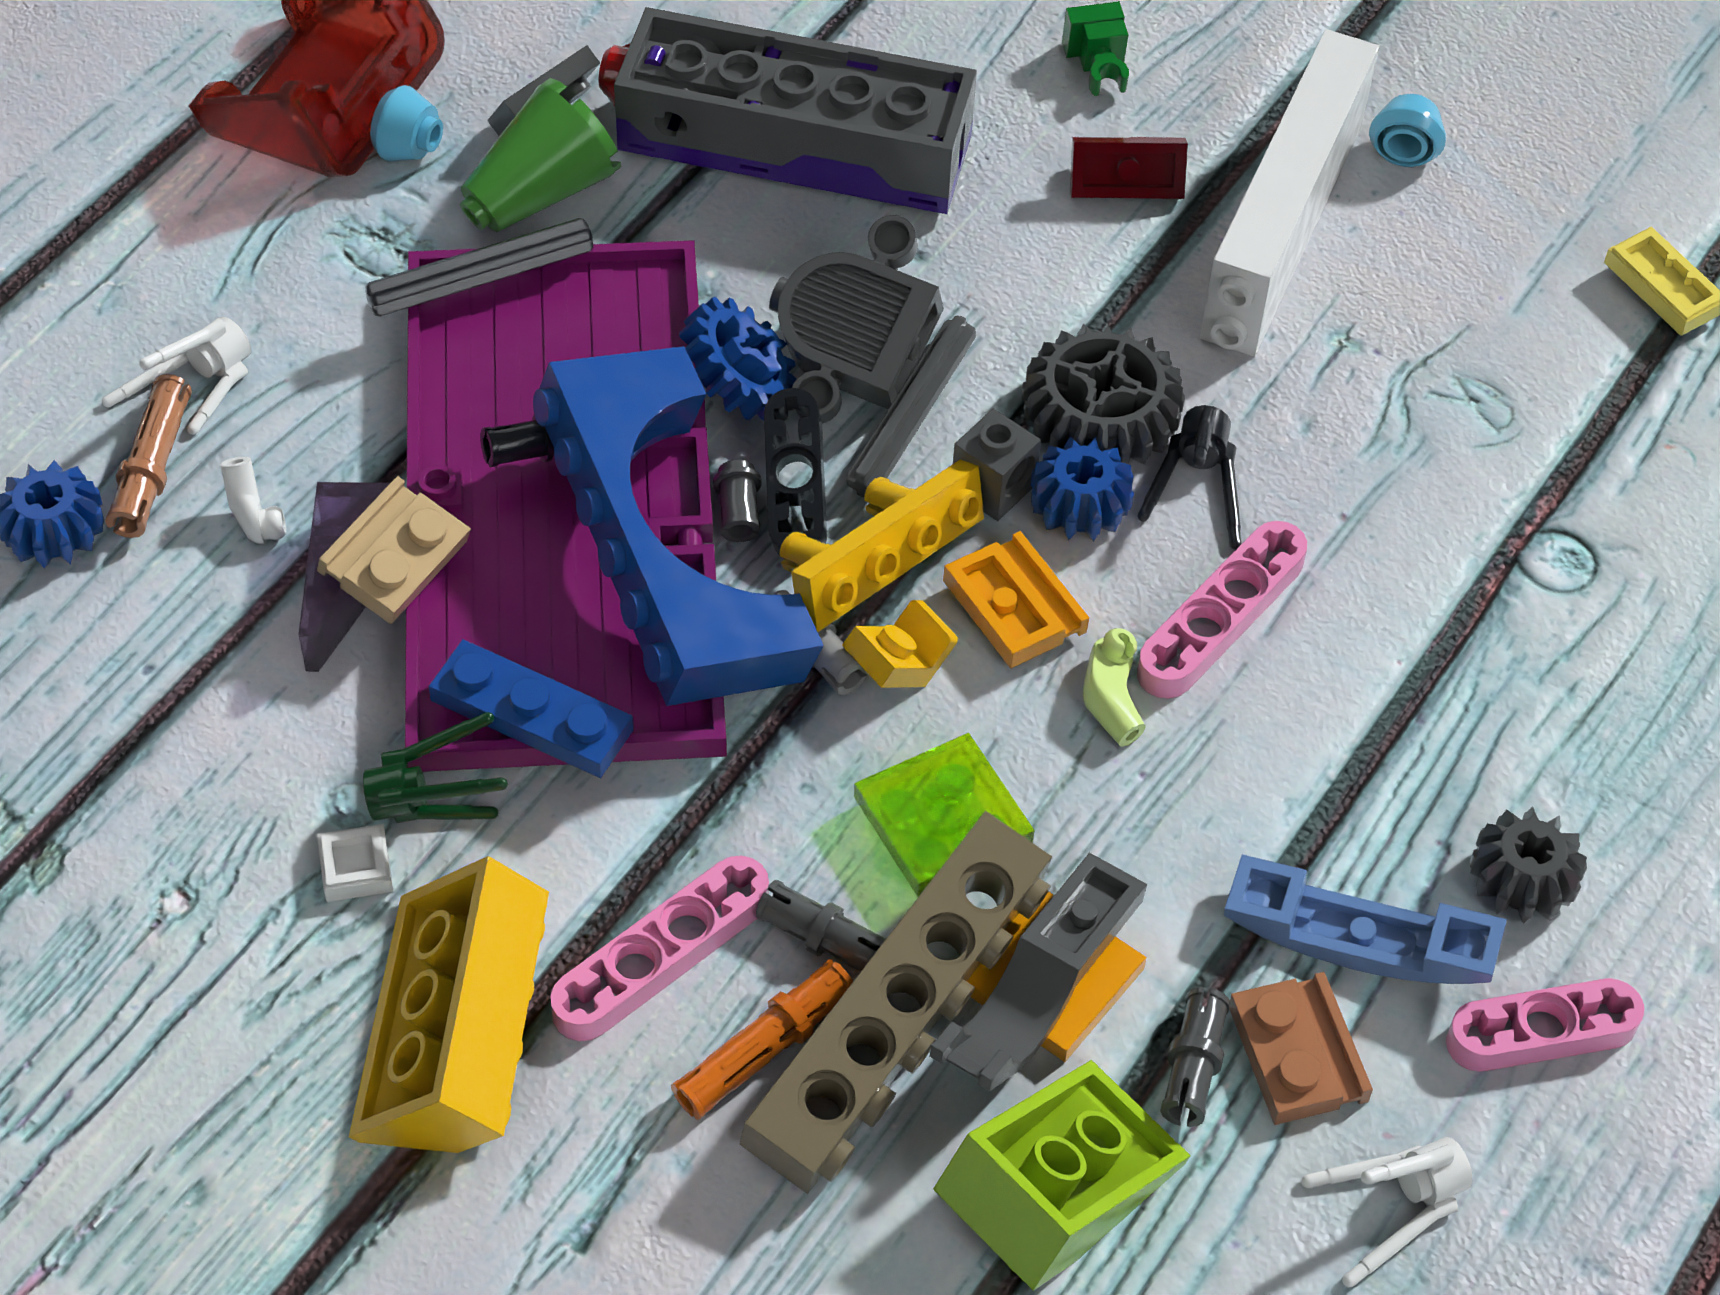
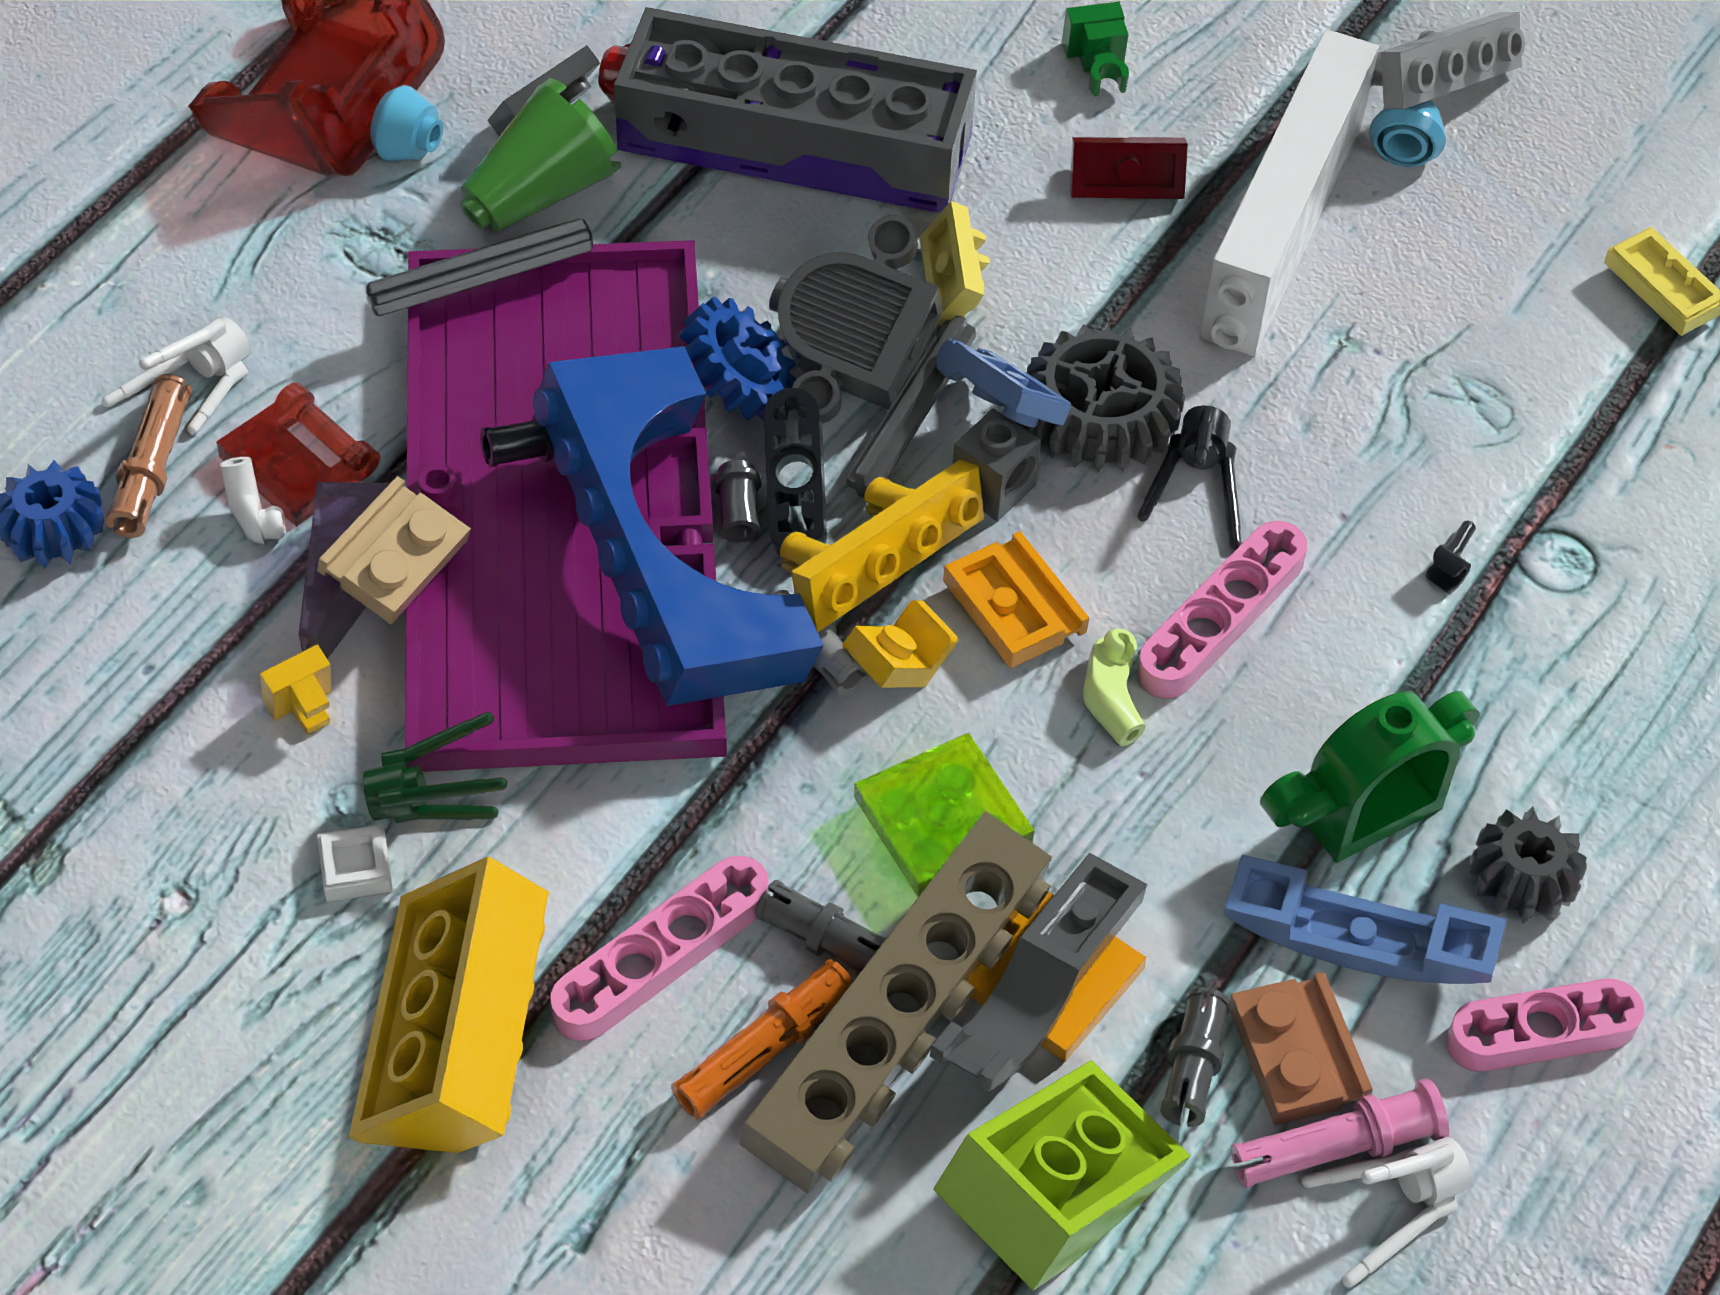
(283, 465): none -> clear red plate
(300, 688): none -> yellow tile
(532, 708): blue plate -> none
(953, 261): none -> light yellow plate
(1002, 384): none -> medium blue hinge
(1082, 488): blue gear -> none
(1371, 1127): none -> bright pink pin
(1376, 772): none -> green piece
(1448, 567): none -> black hand
(1449, 60): none -> light grey plate

